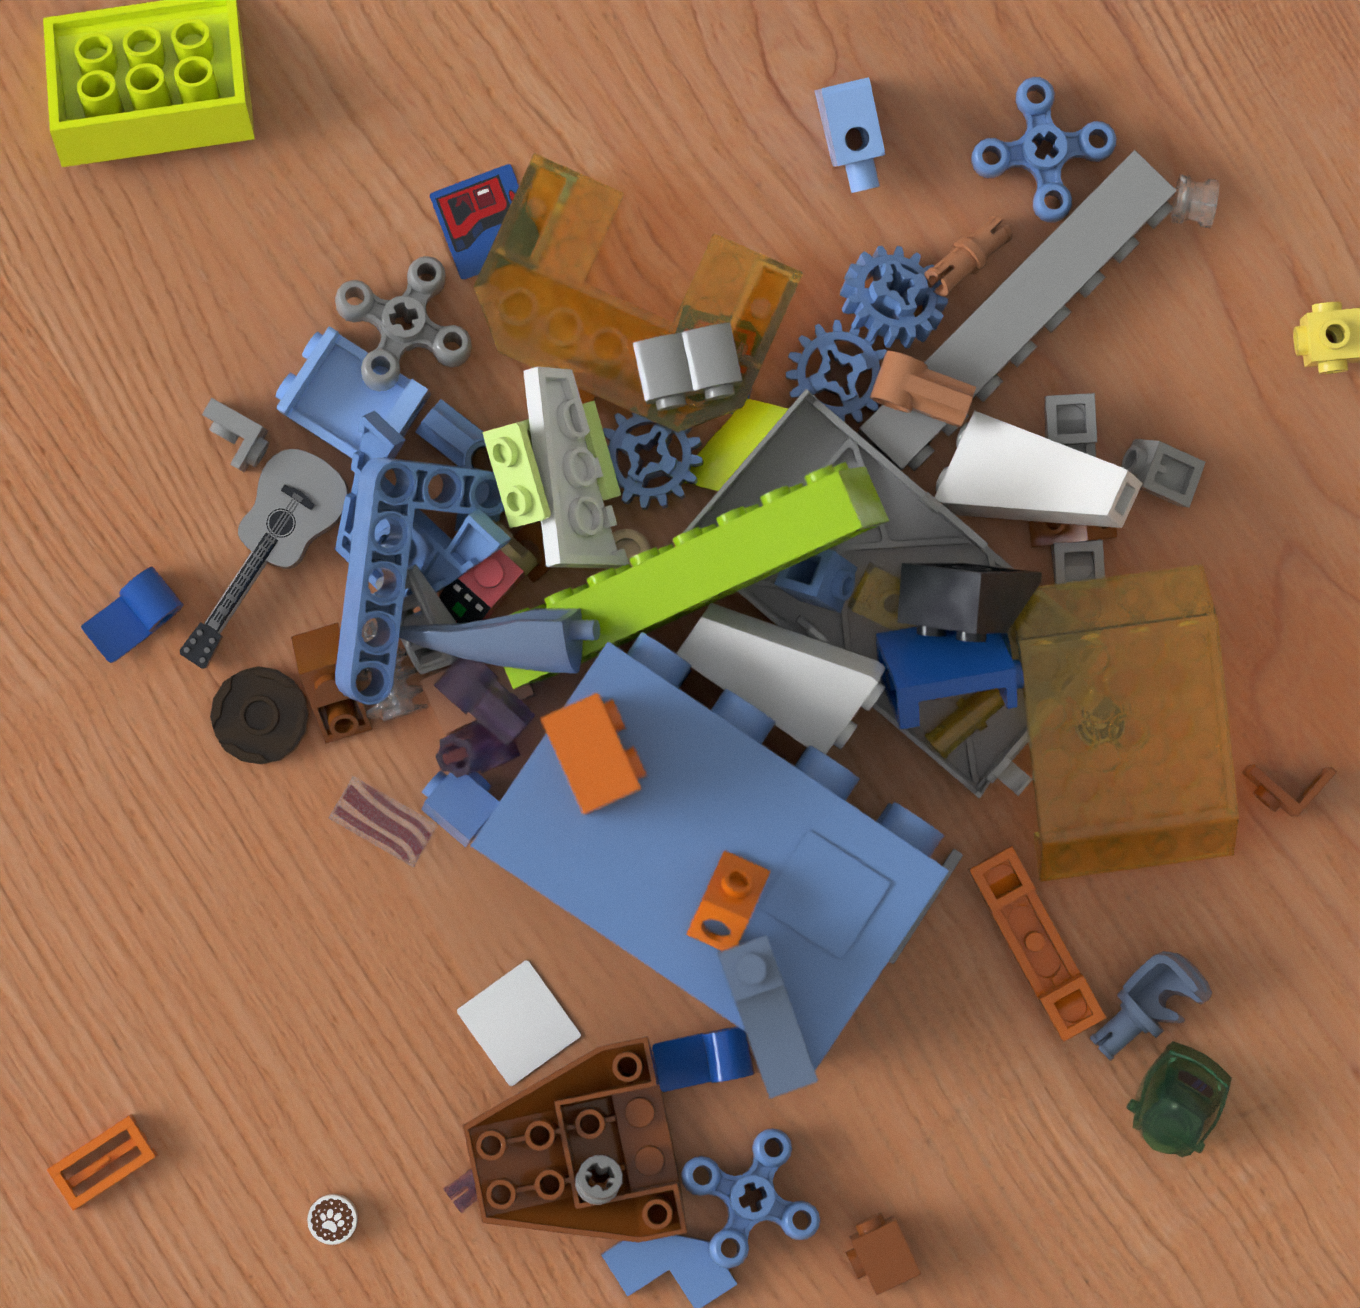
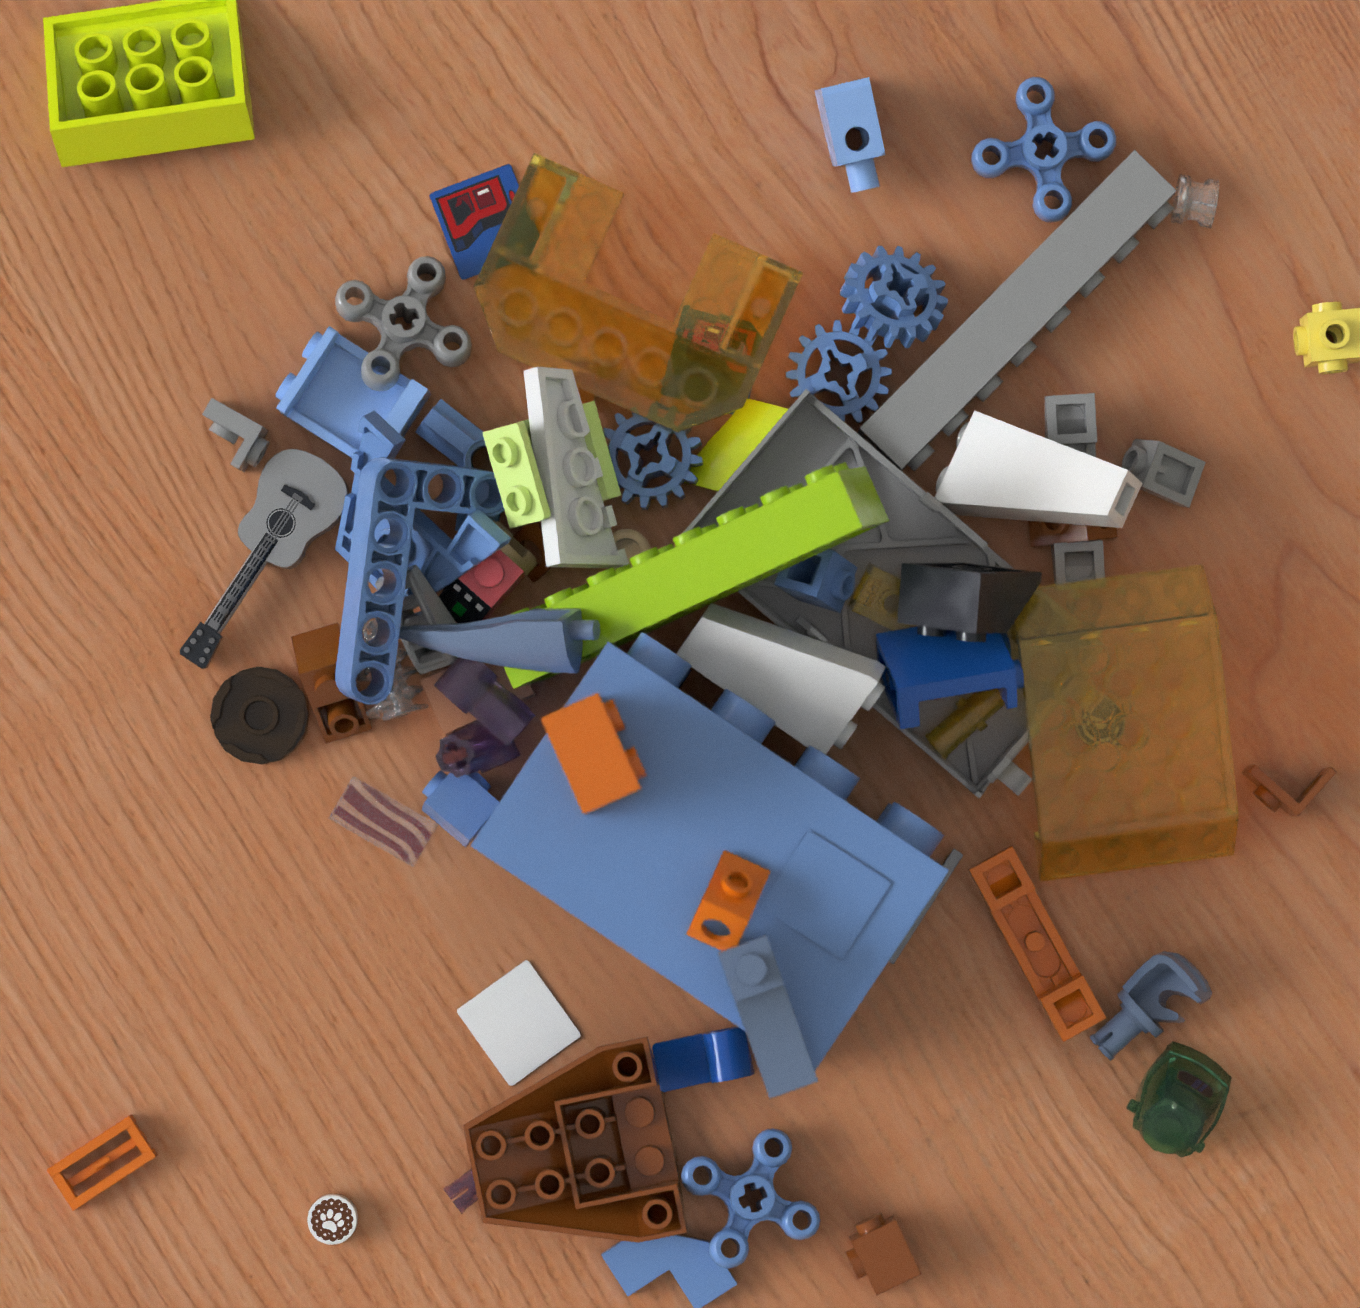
(138, 612): blue panel -> none
(595, 1194): light grey bush -> none
(688, 365): light grey brick -> none
(910, 385): nougat piece -> none
(968, 255): nougat pin -> none

